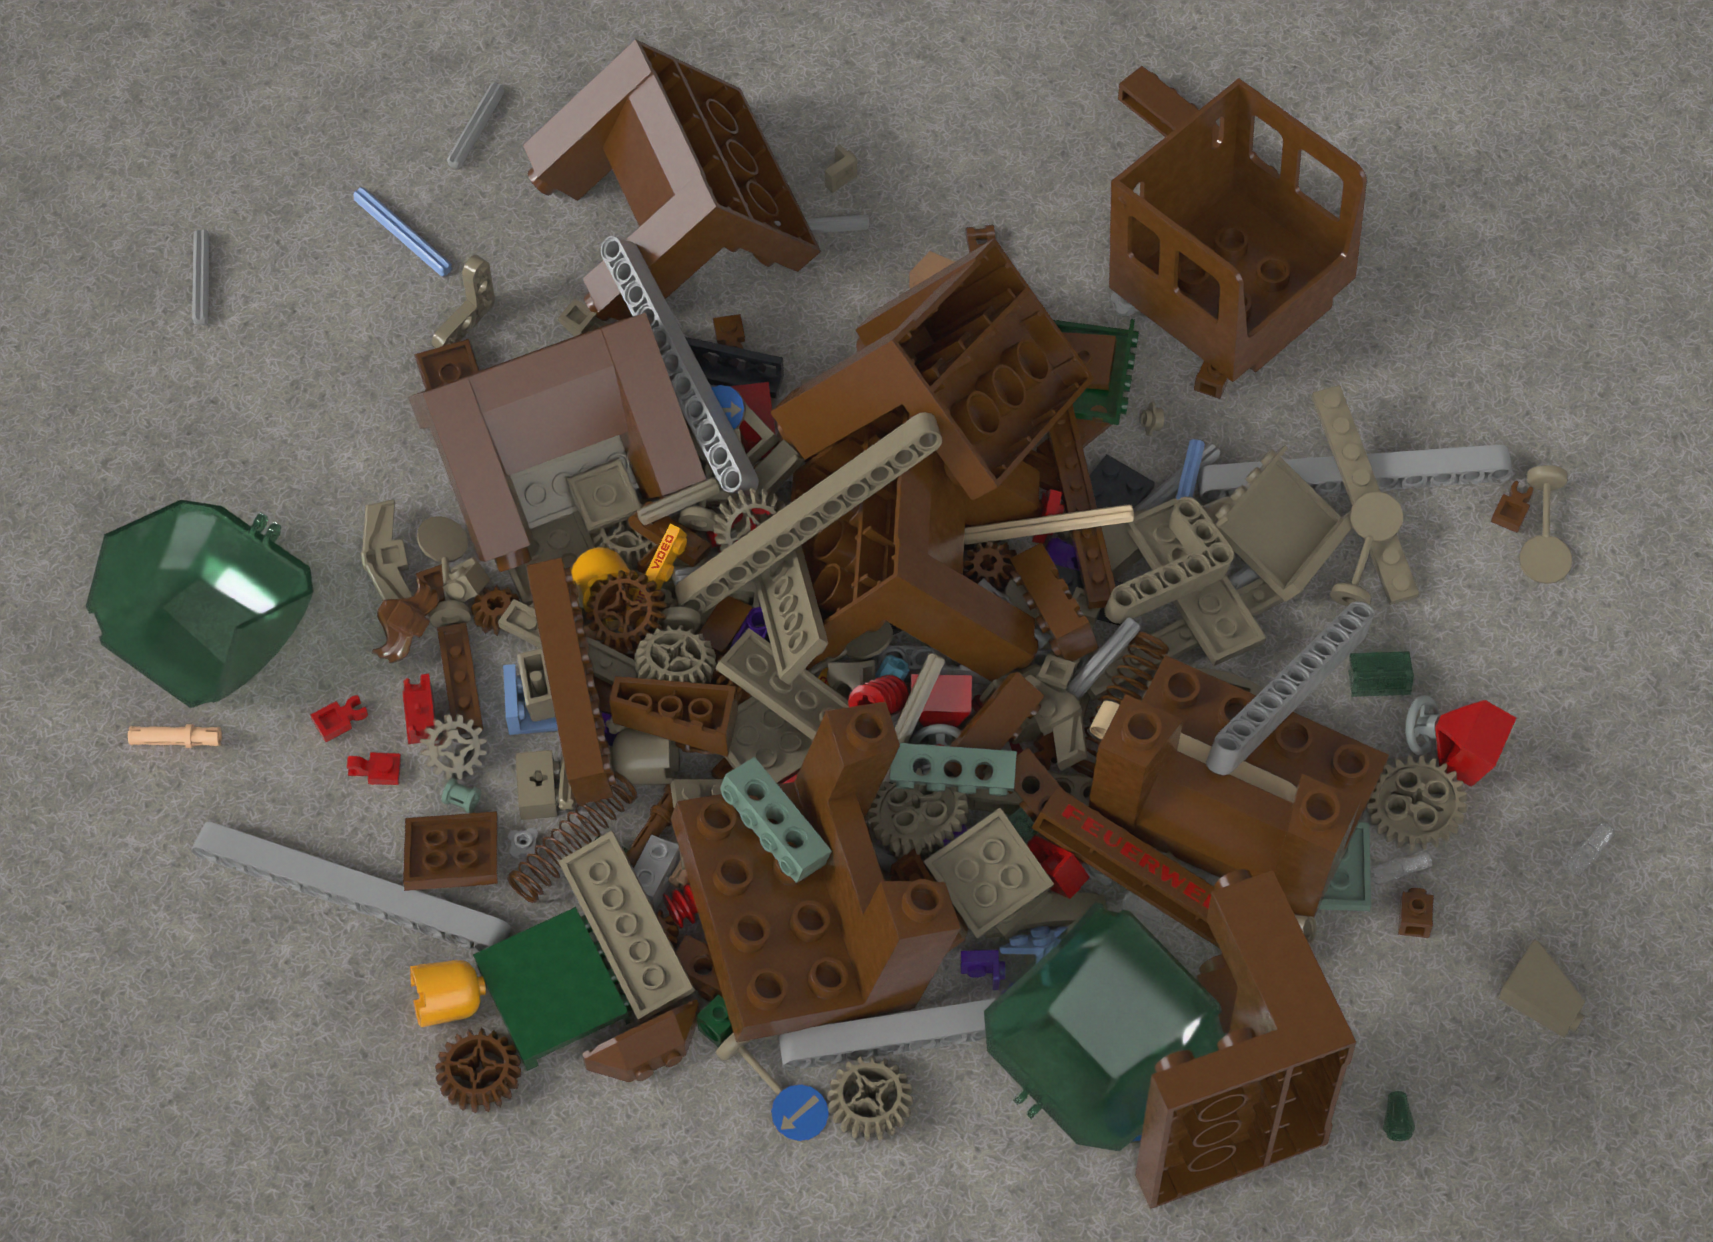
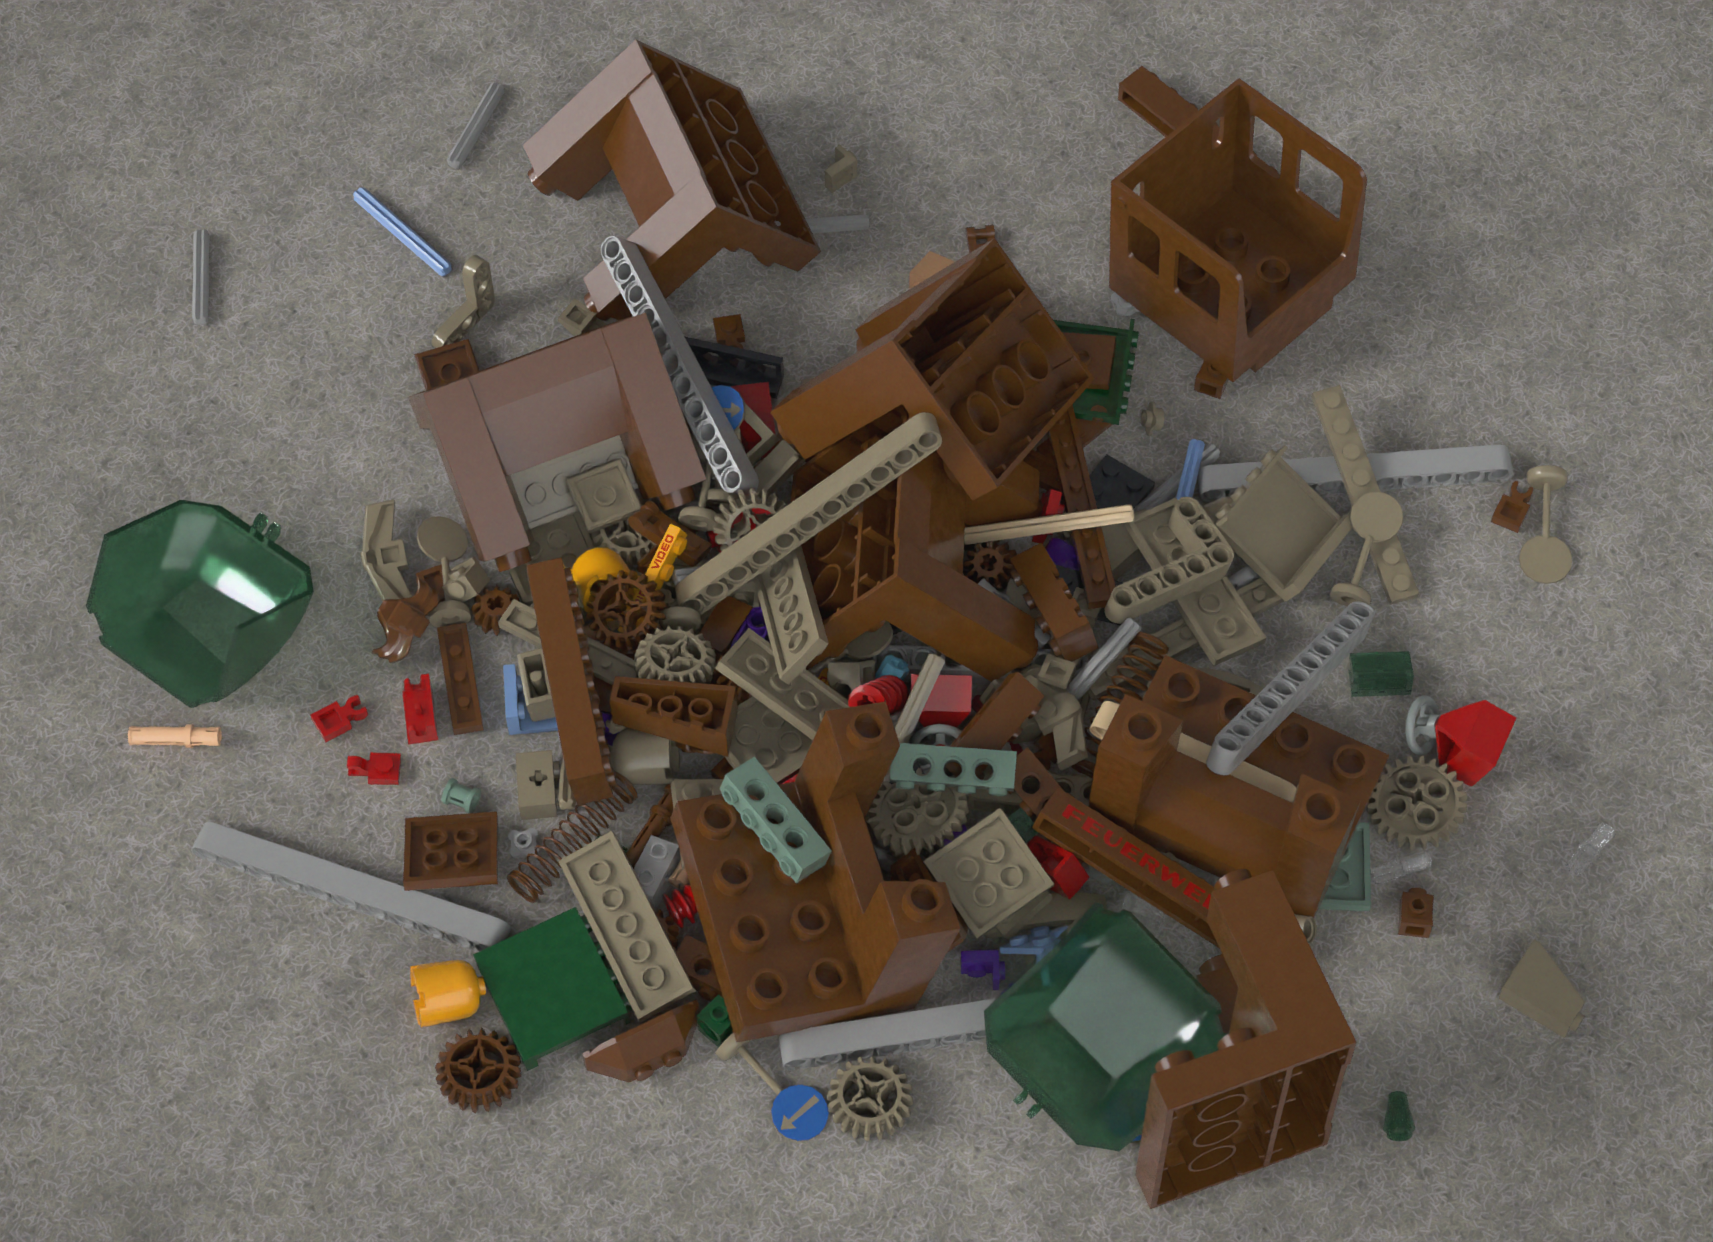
(455, 760): dark tan gear -> none
(678, 501): dark tan axle -> none

